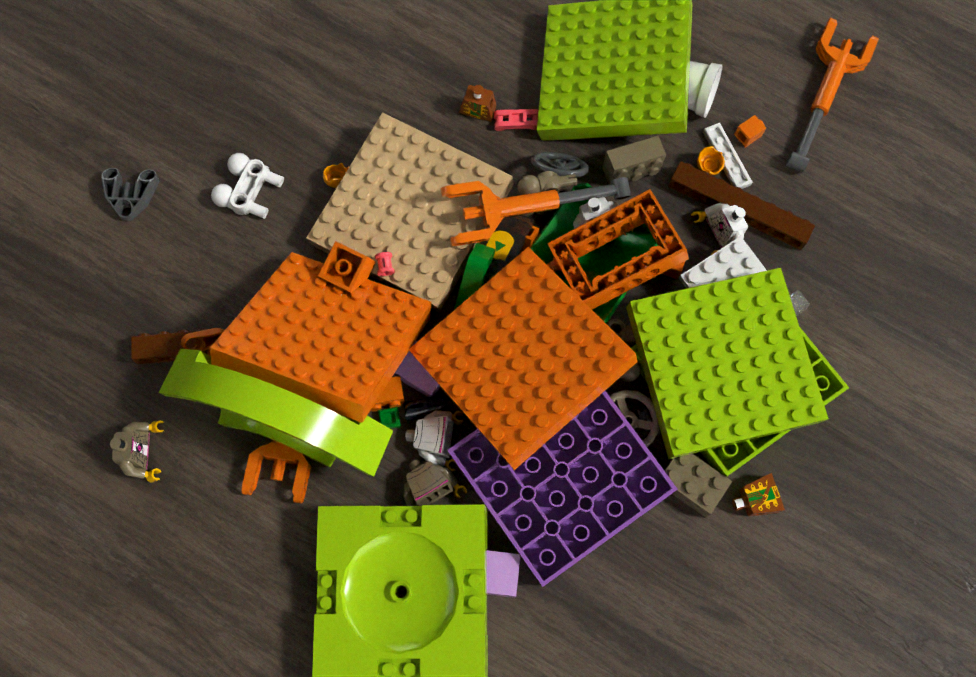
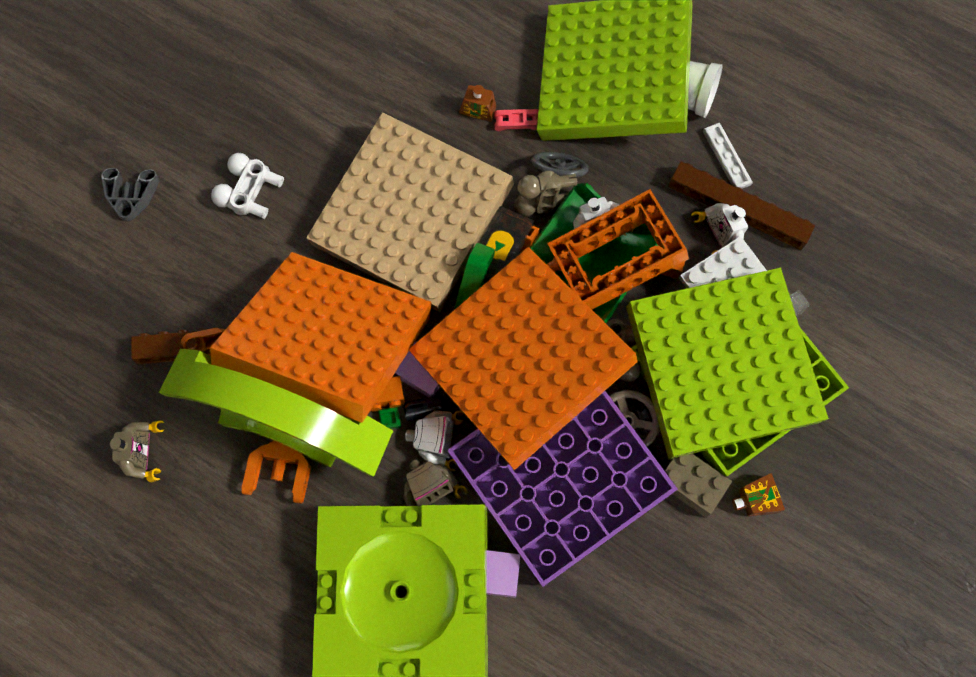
(333, 174): light orange hair -> none
(346, 267): orange slope -> none
(384, 264): coral bush -> none
(494, 209): orange piece -> none
(634, 160): dark tan brick -> none
(710, 160): light orange hair -> none
(750, 131): orange brick -> none
(838, 62): orange piece -> none

